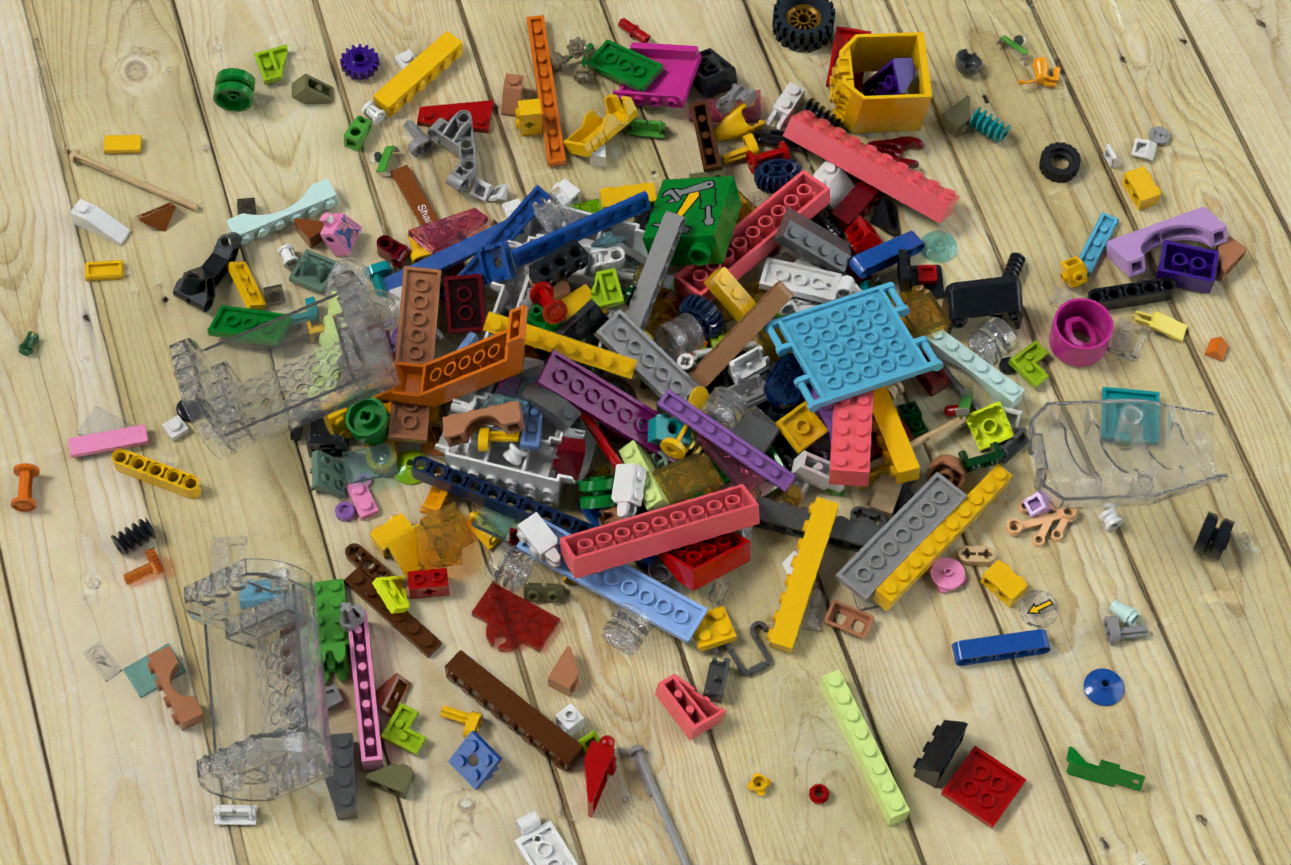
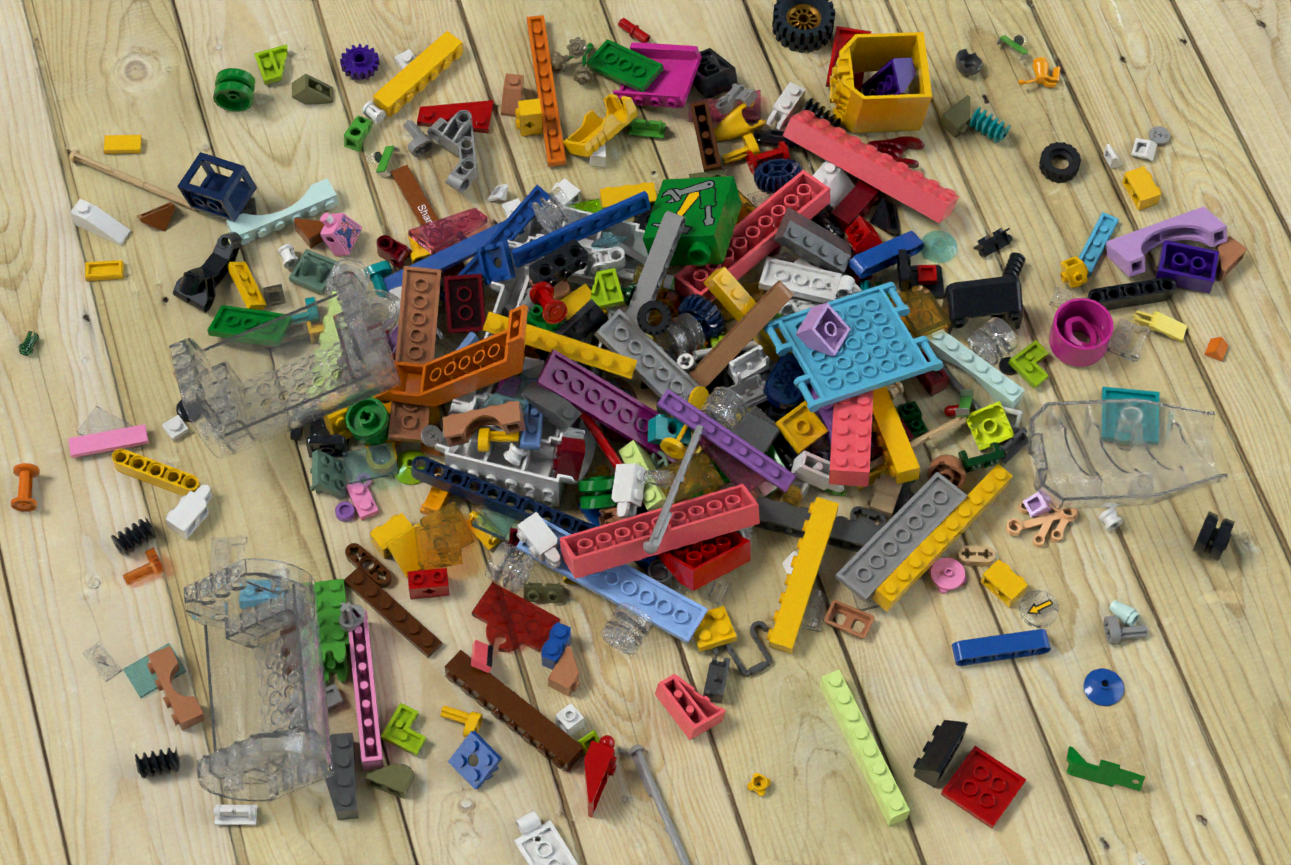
(157, 763): none -> black piece
(190, 512): none -> white hinge
(218, 193): none -> dark blue piece
(392, 593): neon yellow wing -> none
(392, 693): dark orange slope -> none
(431, 435): none -> light grey piece
(481, 190): white slope -> none
(482, 656): none -> coral tile
(553, 648): none -> blue brick
(654, 305): none -> black tyre
(659, 478): none -> clear cone
(664, 517): none -> light grey bar
(819, 788): red plate -> none
(823, 330): none -> lavender slope
(999, 238): none -> black hinge

